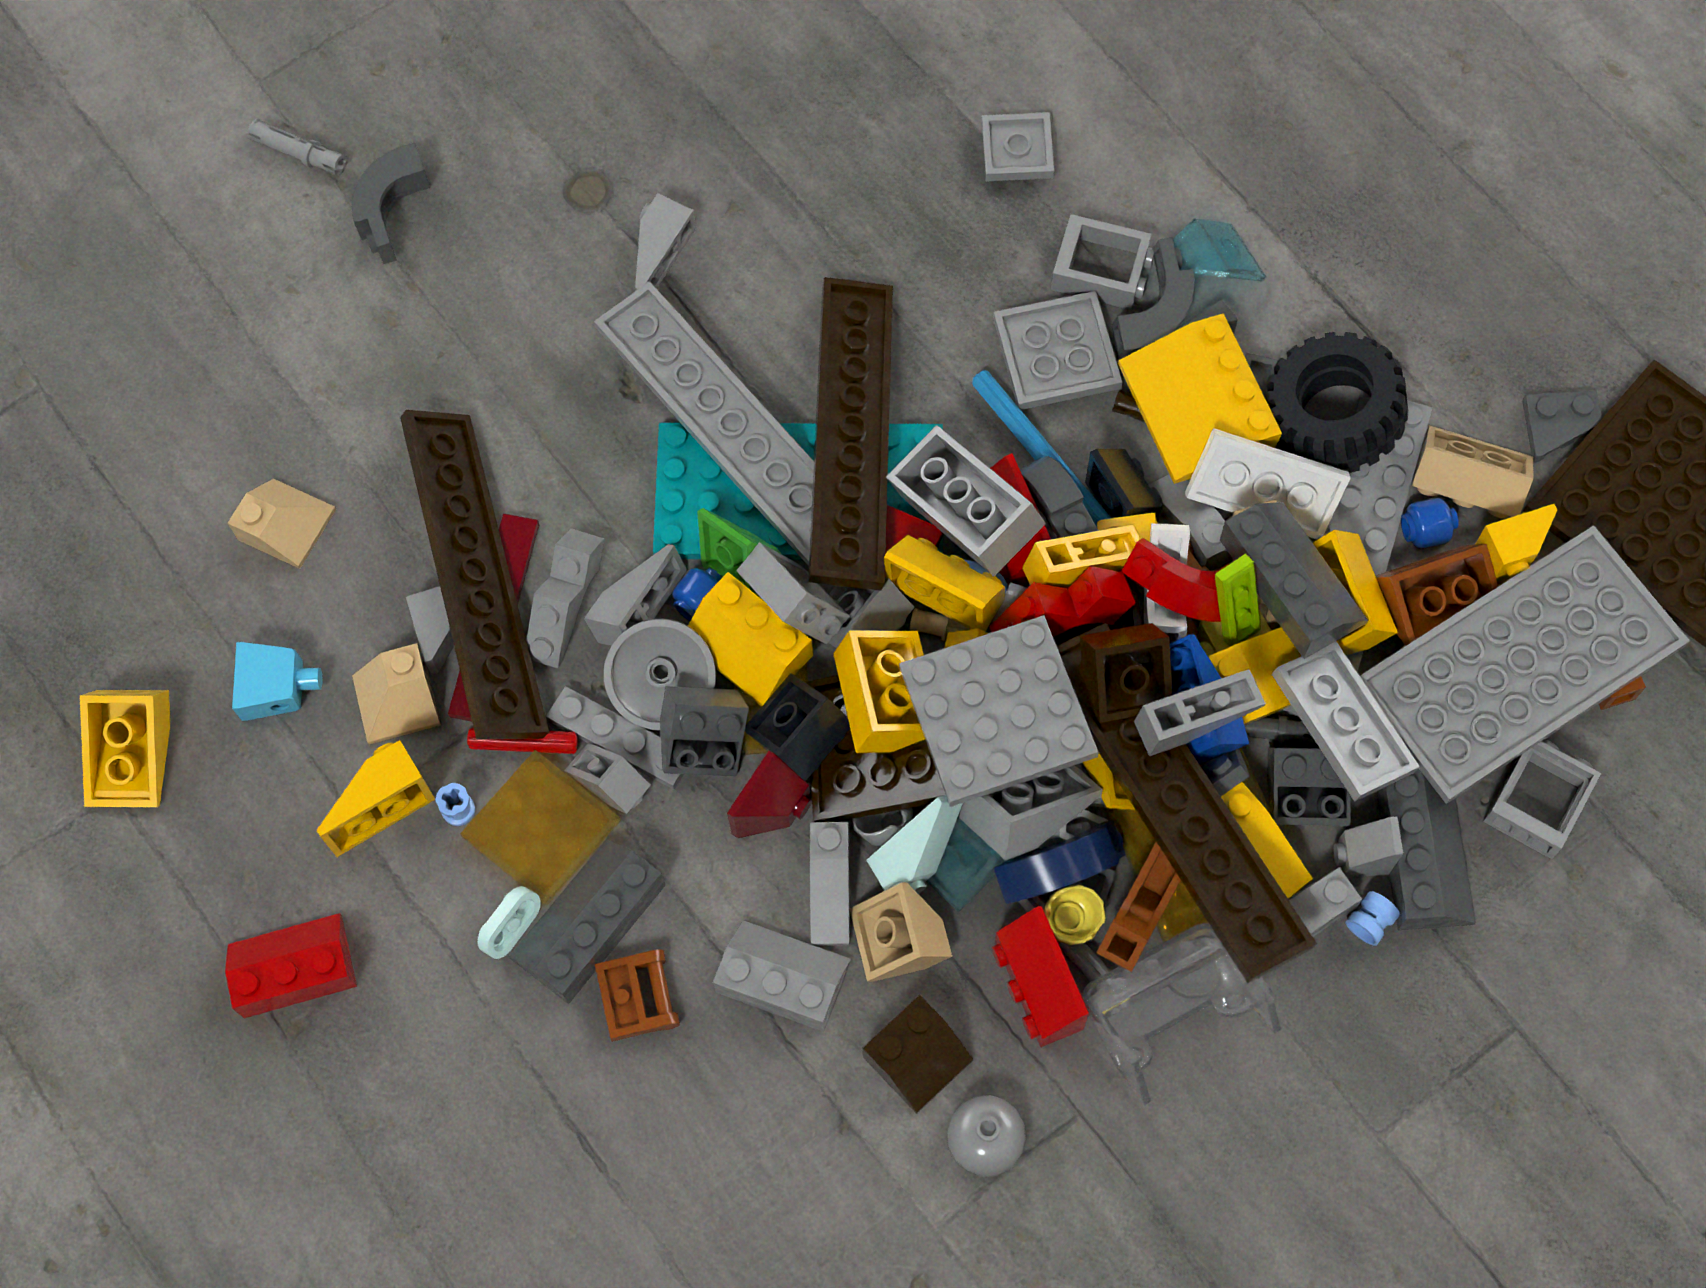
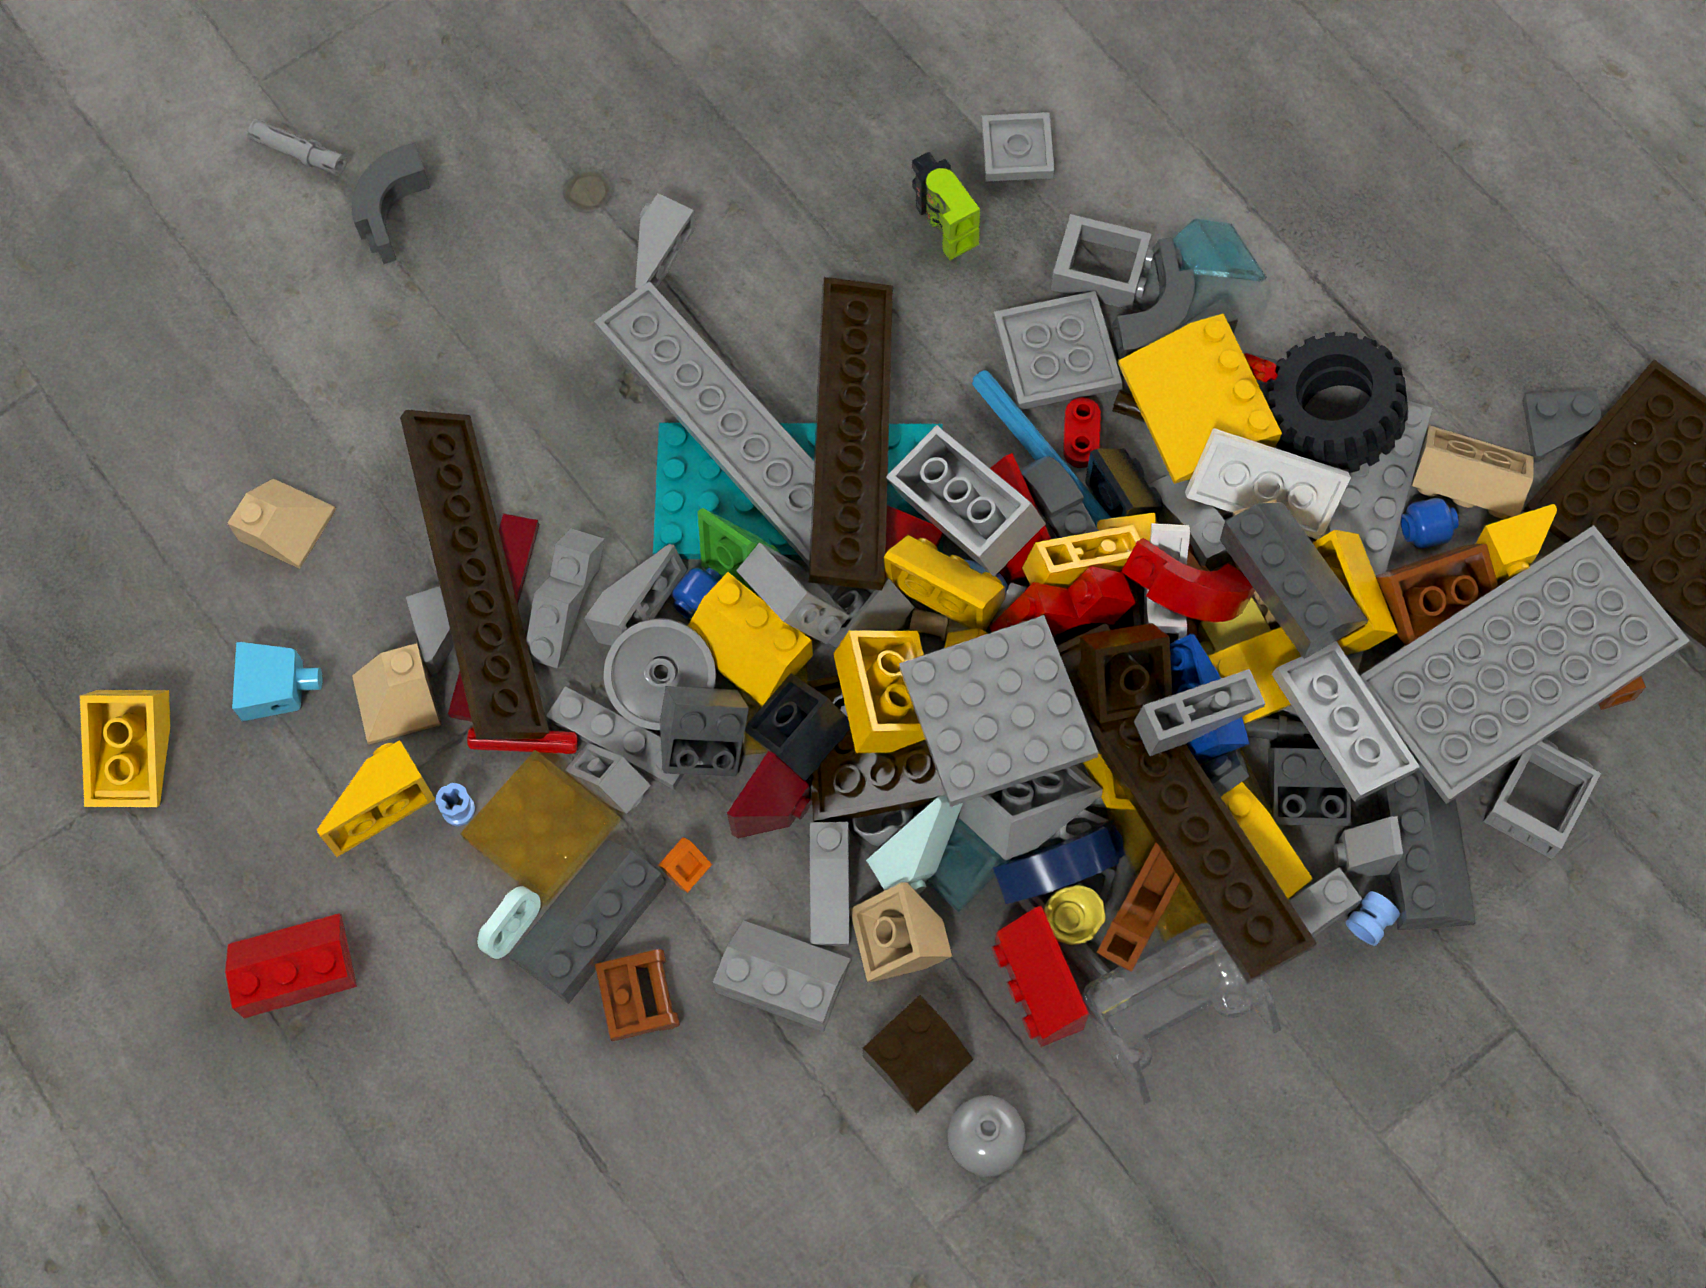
(685, 864): none -> orange plate
(946, 204): none -> lime hips
(1081, 429): none -> red plate
(1238, 600): lime tile -> none
(1261, 368): none -> red axle

